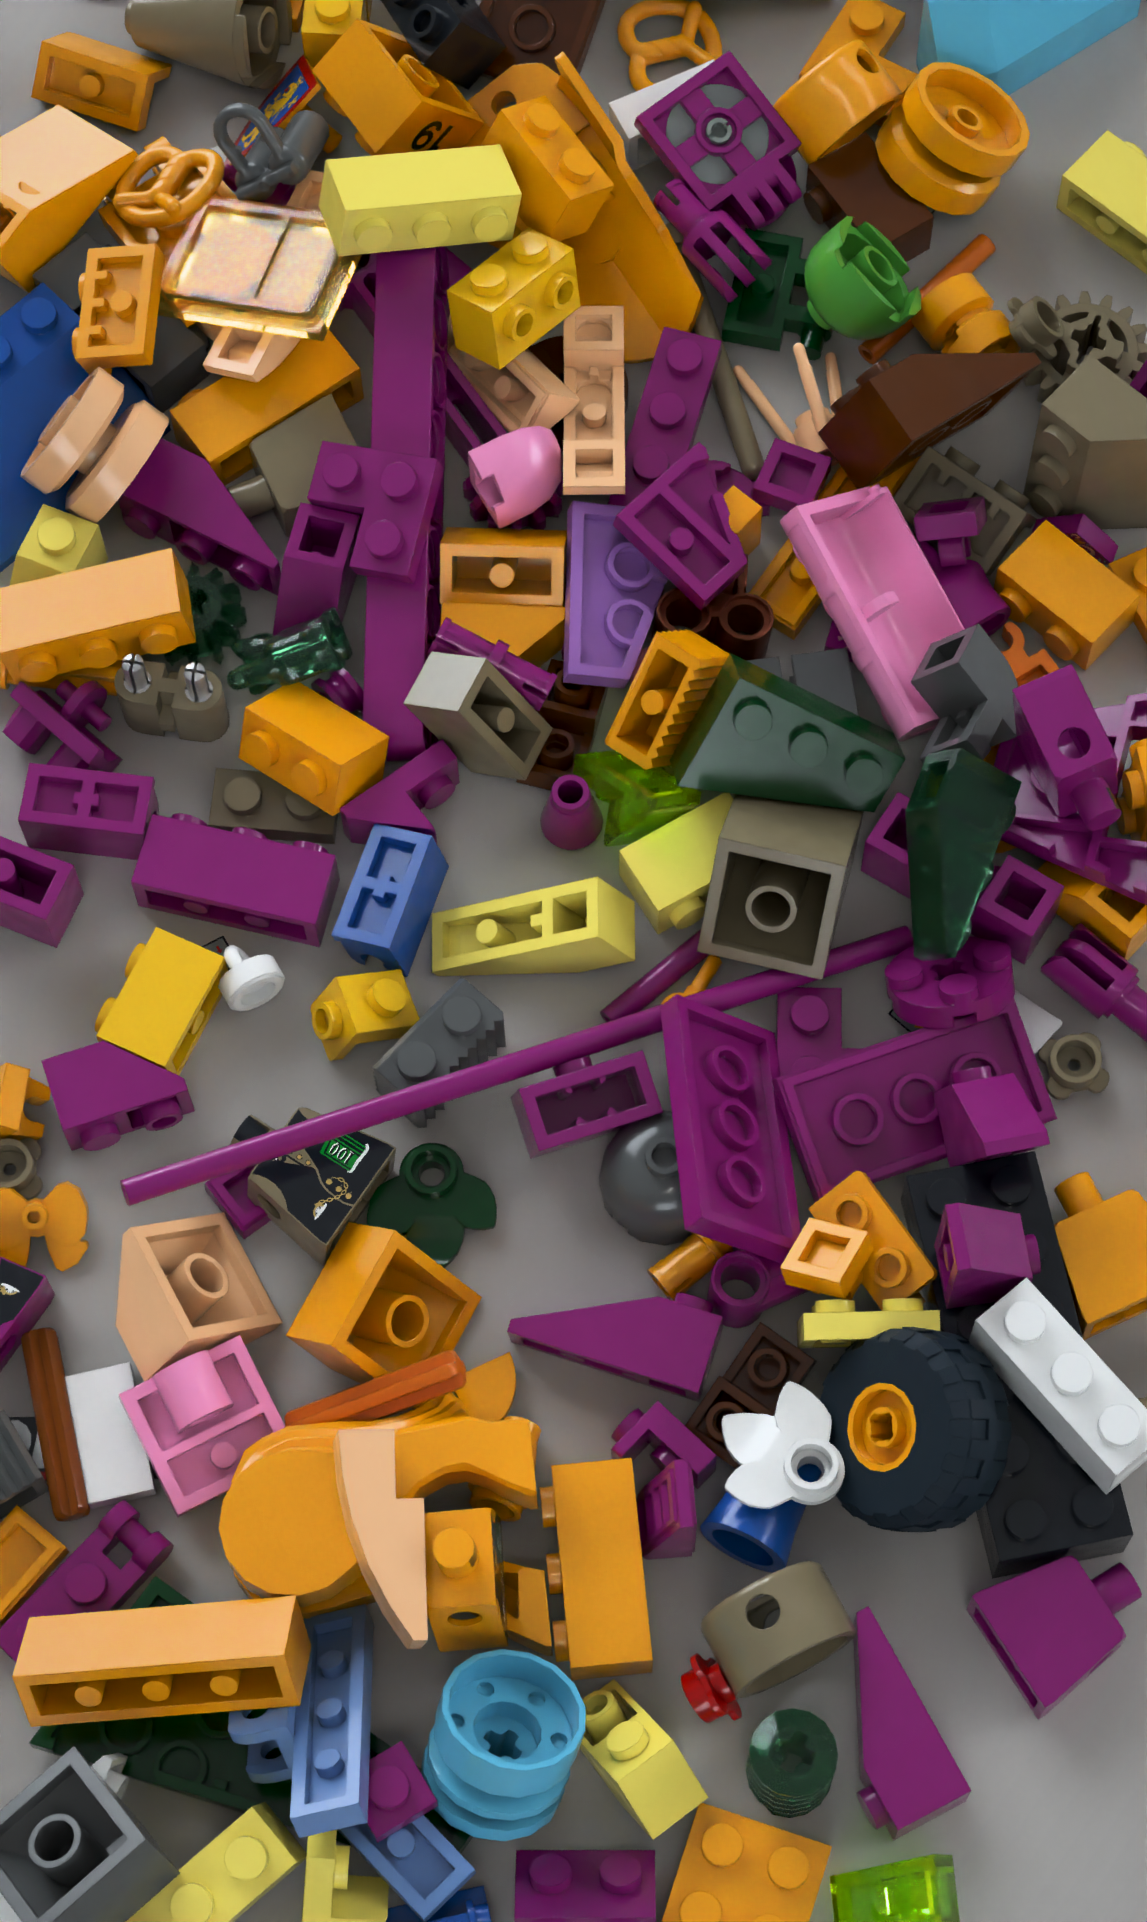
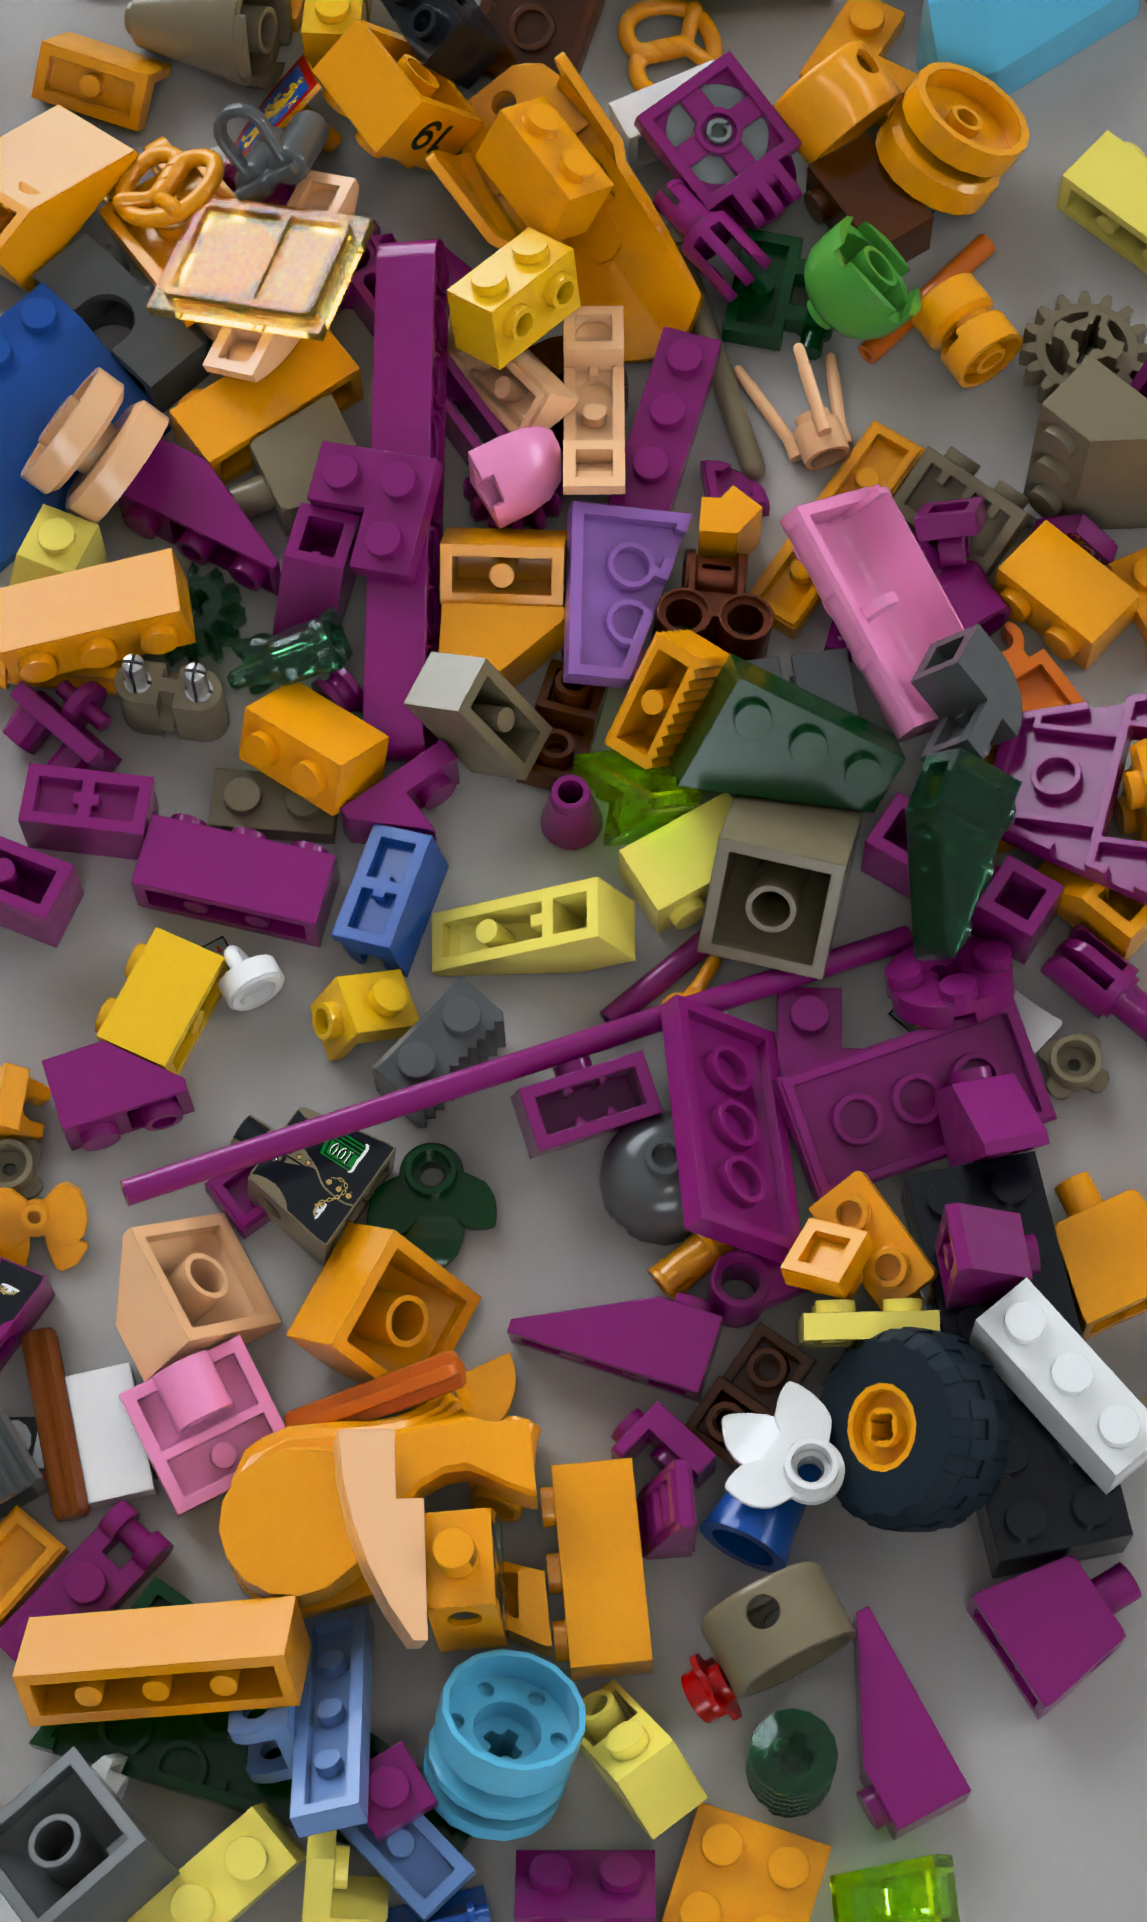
(118, 307): light orange bracket -> none
(419, 200): light yellow brick -> none
(525, 677): magenta pin -> none
(686, 529): magenta wing -> none
(791, 476): magenta tile -> none
(916, 406): reddish brown slope -> none
(1035, 325): dark tan plate -> none
(1067, 747): magenta torso -> none

